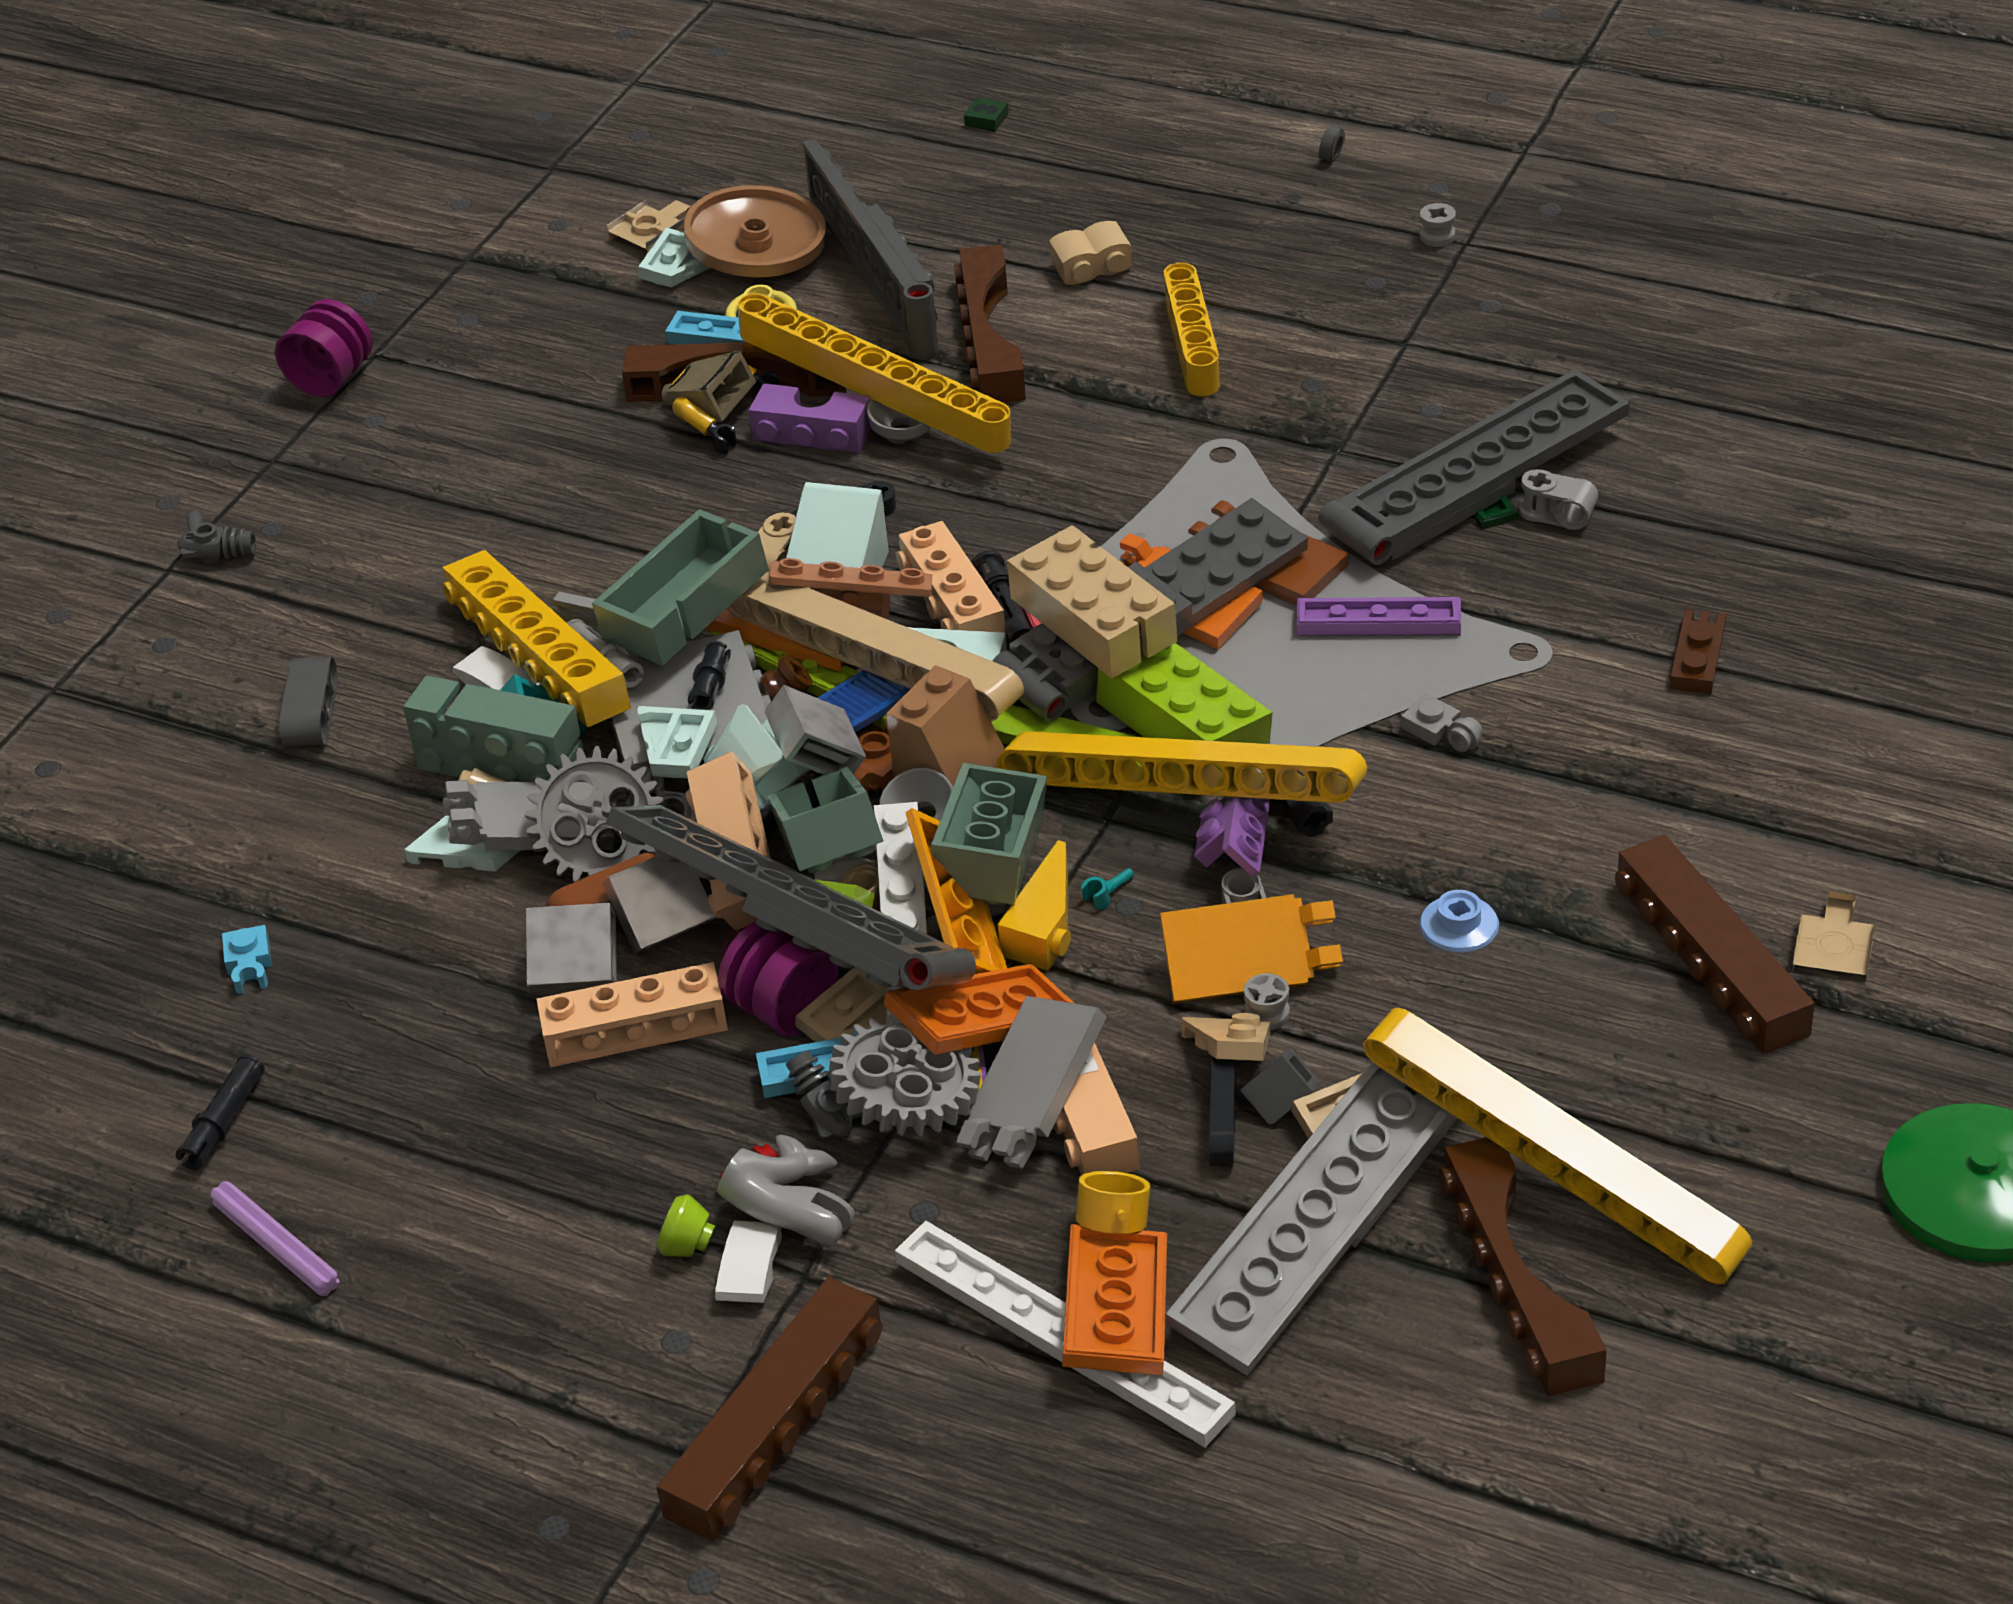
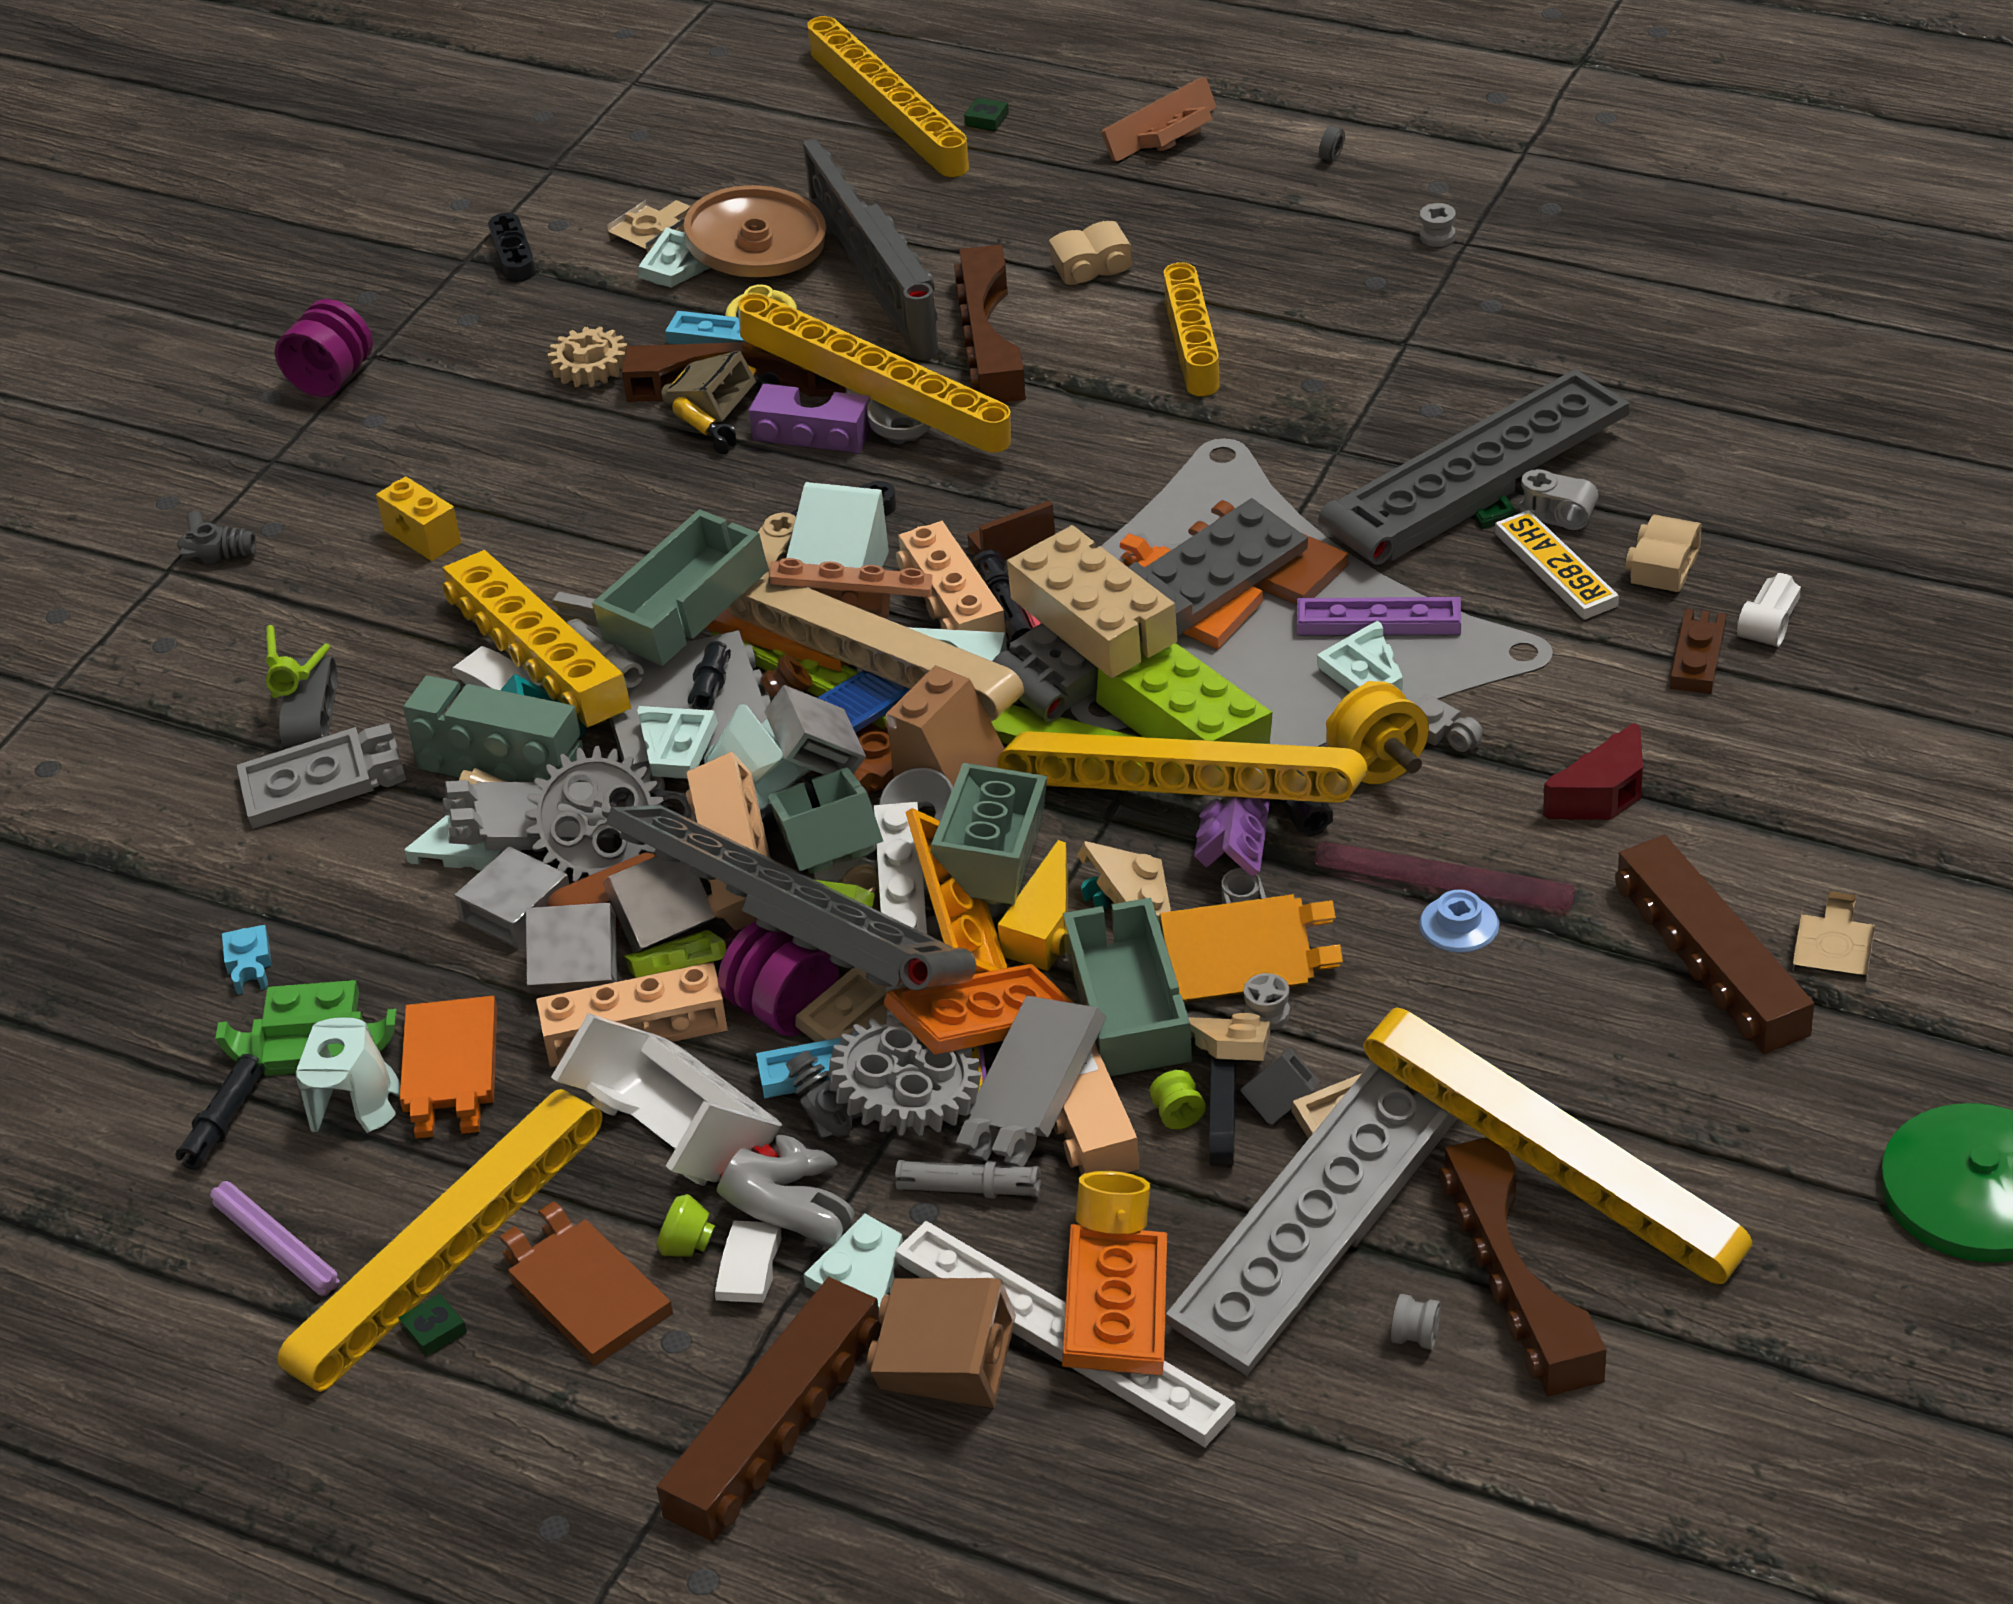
(284, 671): none -> lime plant
(288, 1020): none -> bright green plate
(319, 773): none -> light grey tile
(355, 1070): none -> light aqua piece
(418, 518): none -> yellow brick
(432, 1324): none -> dark green tile
(438, 1241): none -> yellow beam
(448, 1061): none -> orange tile
(503, 890): none -> flat silver piece
(509, 256): none -> black beam
(584, 1285): none -> dark orange tile
(587, 356): none -> tan gear
(667, 1093): none -> white windscreen
(677, 954): none -> lime wing
(860, 1259): none -> light aqua wing
(889, 96): none -> yellow beam
(943, 1339): none -> medium nougat slope
(968, 1178): none -> light grey pin
(1014, 532): none -> reddish brown panel
(1128, 875): none -> tan wing
(1130, 985): none -> sand green piece
(1162, 121): none -> nougat bracket
(1177, 1099): none -> lime wheel
(1361, 659): none -> light aqua wing
(1381, 728): none -> yellow wheel
(1416, 1321): none -> light grey wheel
(1445, 875): none -> clear pink axle
(1556, 565): none -> tile
(1599, 782): none -> dark red slope
(1664, 552): none -> tan brick
(1769, 614): none -> white piece

